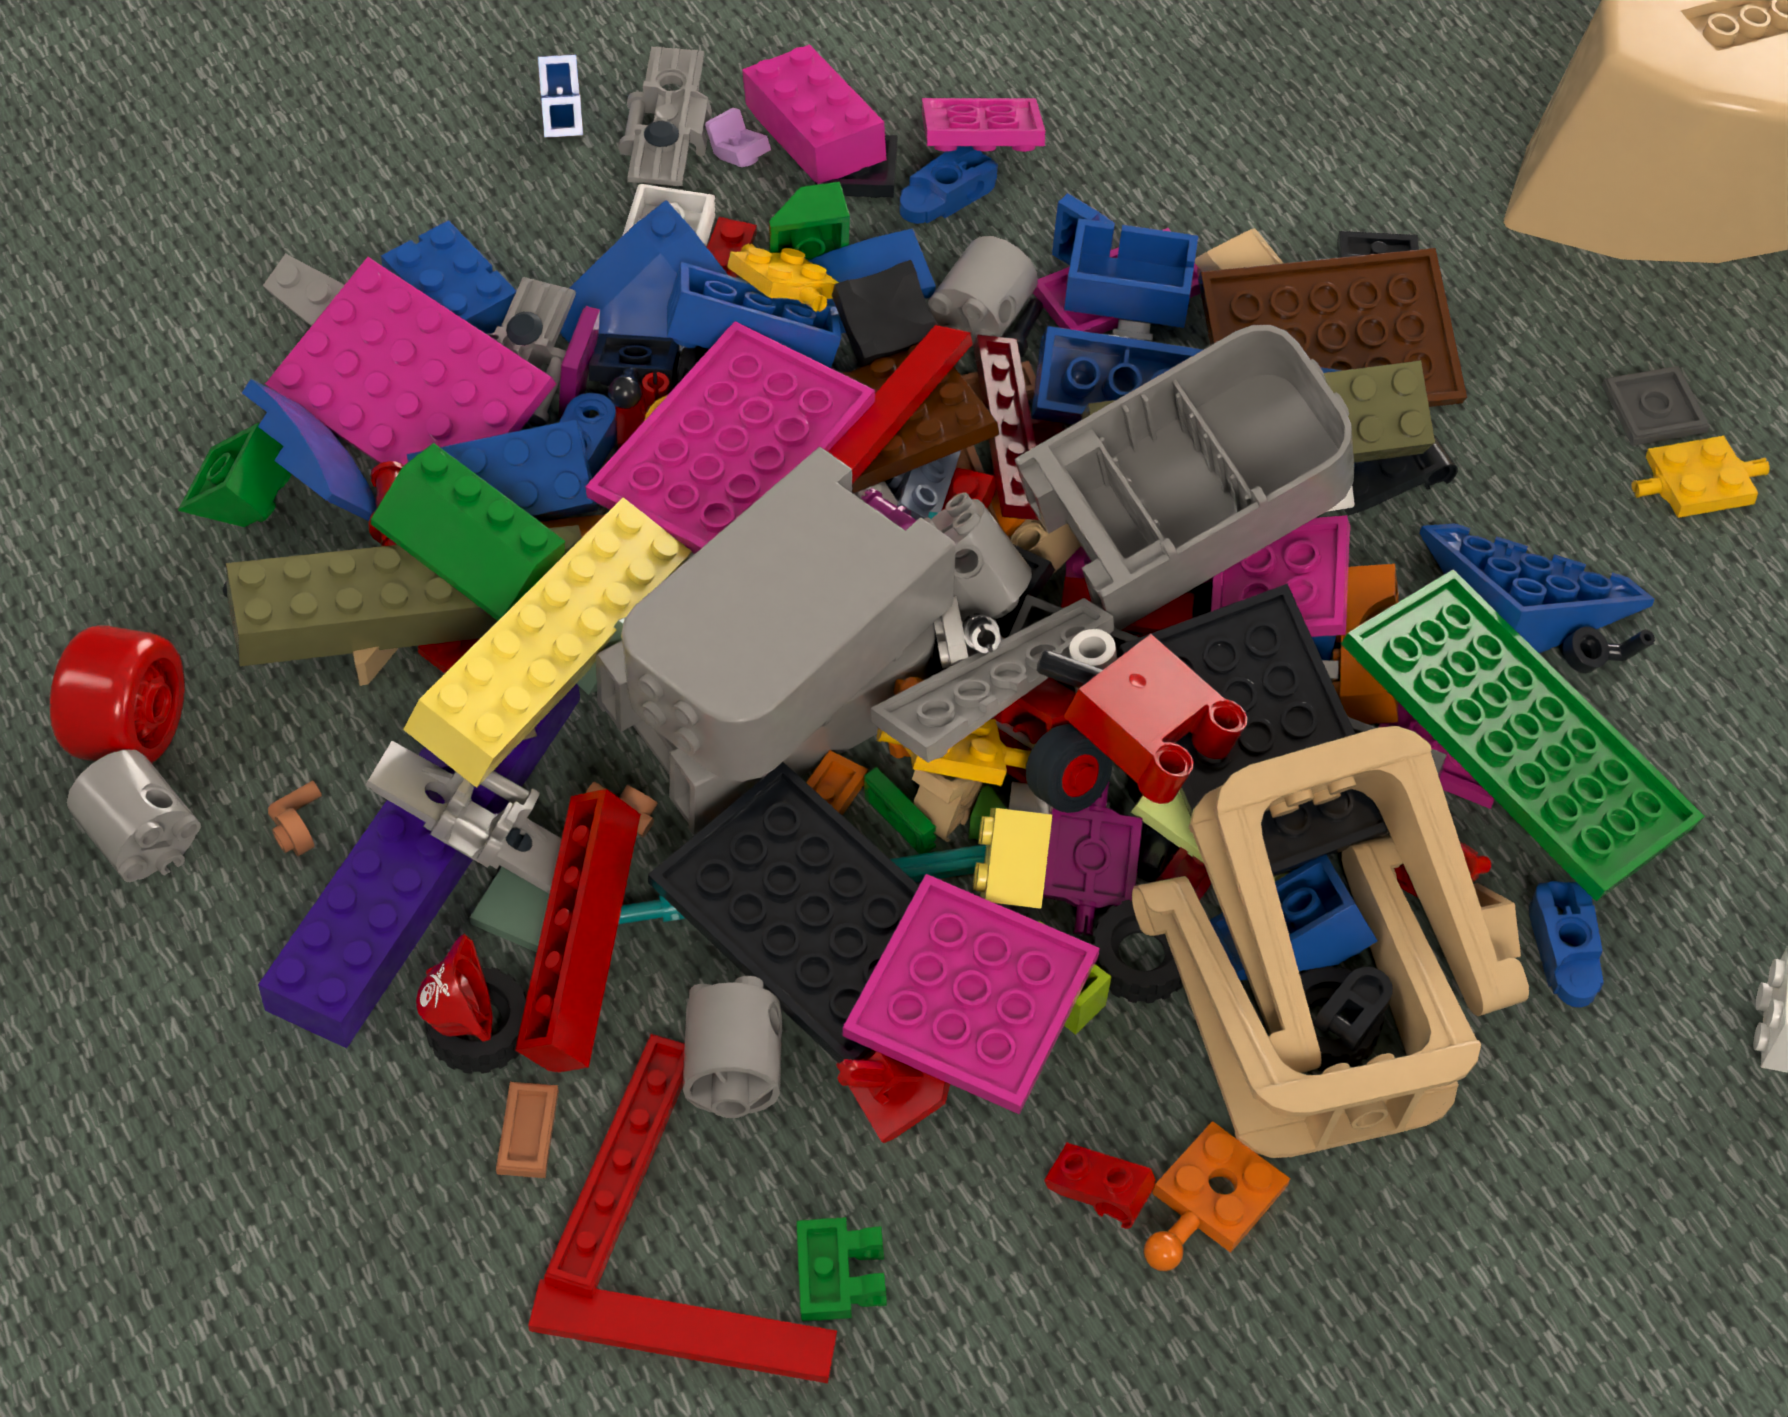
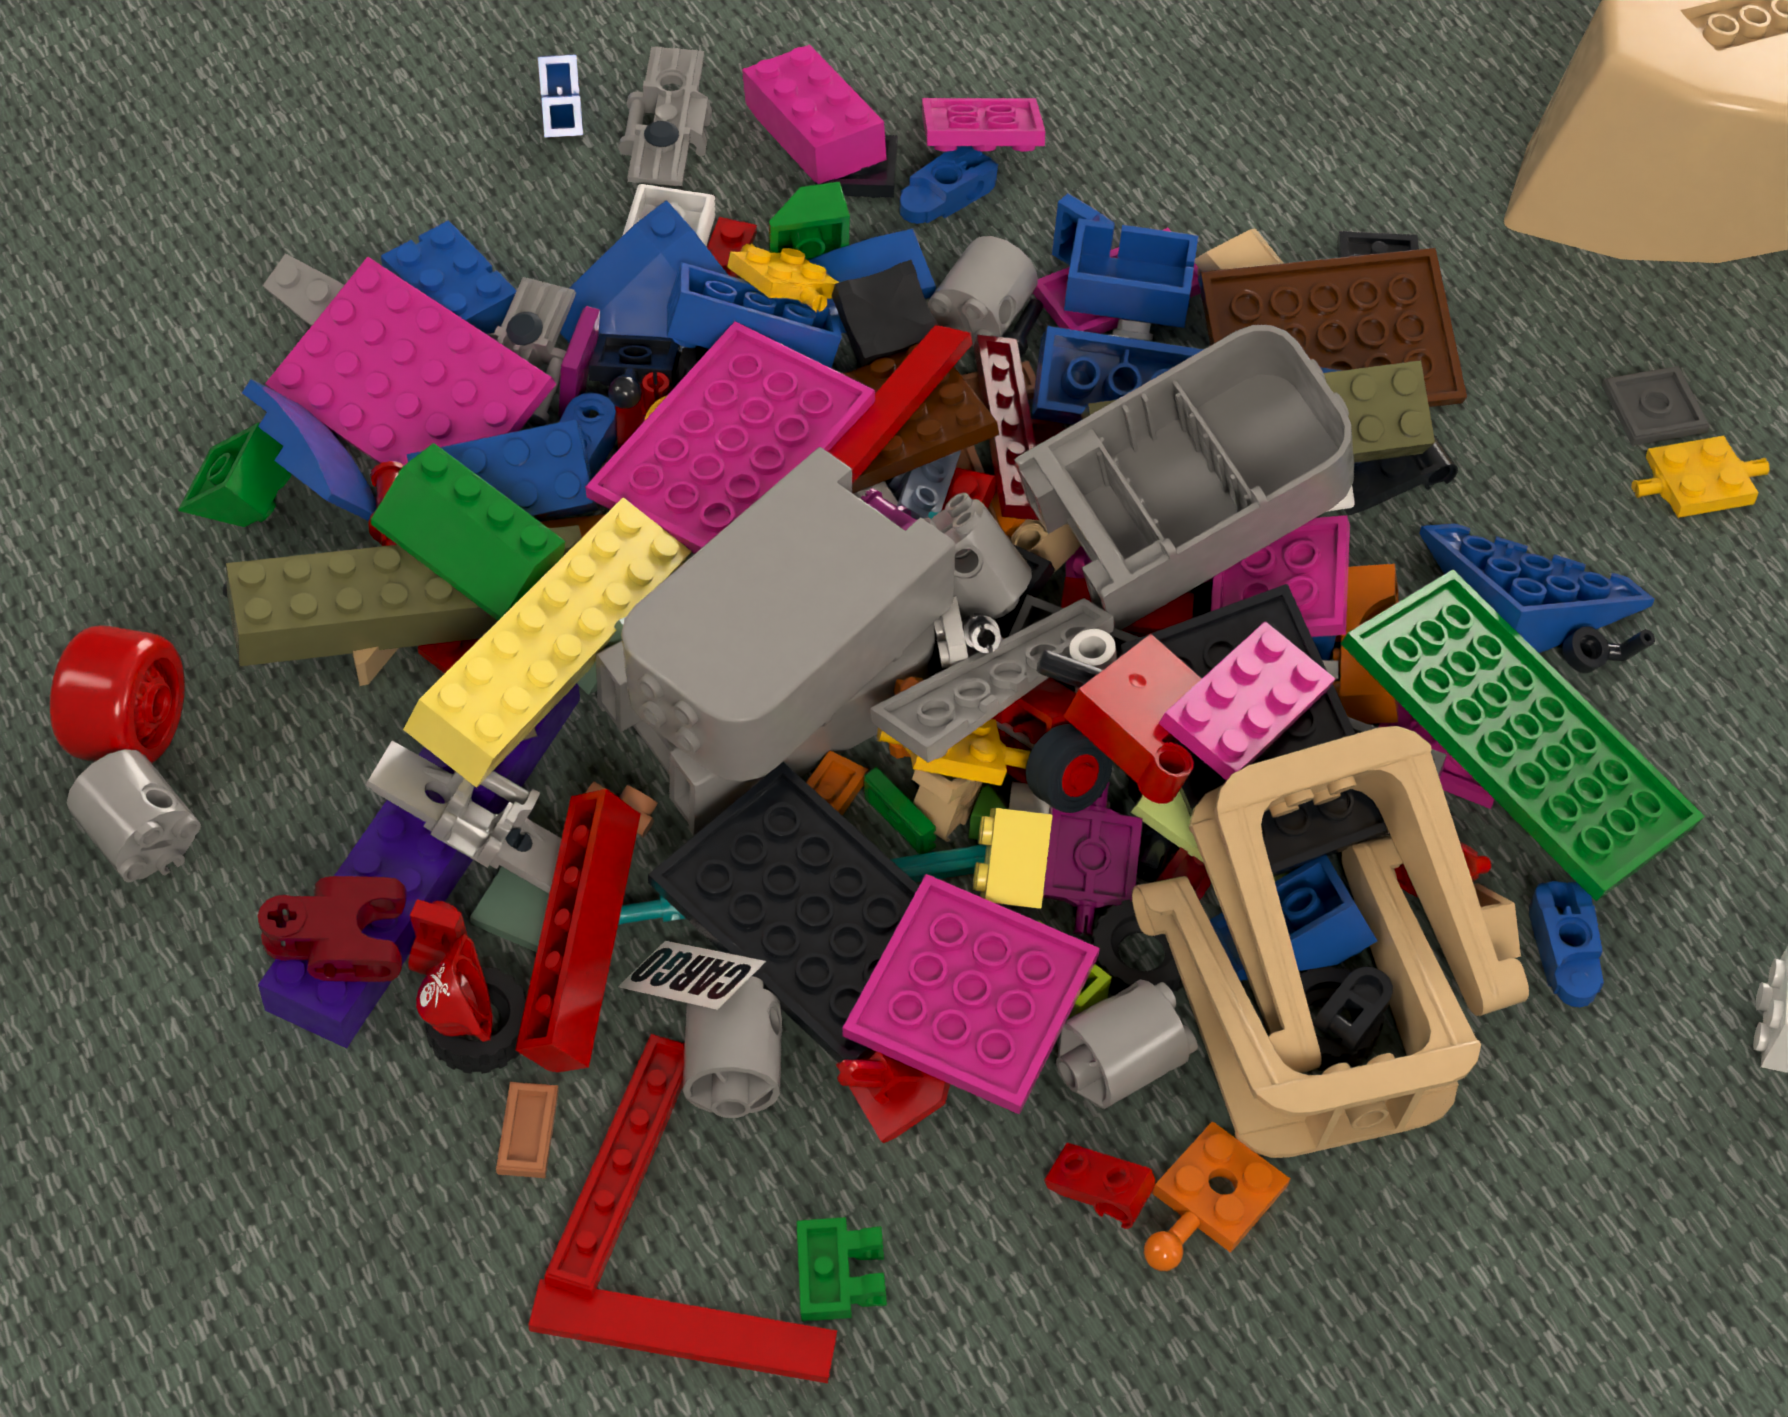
(290, 829): nougat plate -> none
(330, 928): none -> dark red piece
(436, 930): none -> red plate
(692, 974): none -> sticker
(733, 141): lavender bracket -> none
(1123, 1043): none -> light grey cylinder
(1247, 701): none -> plate

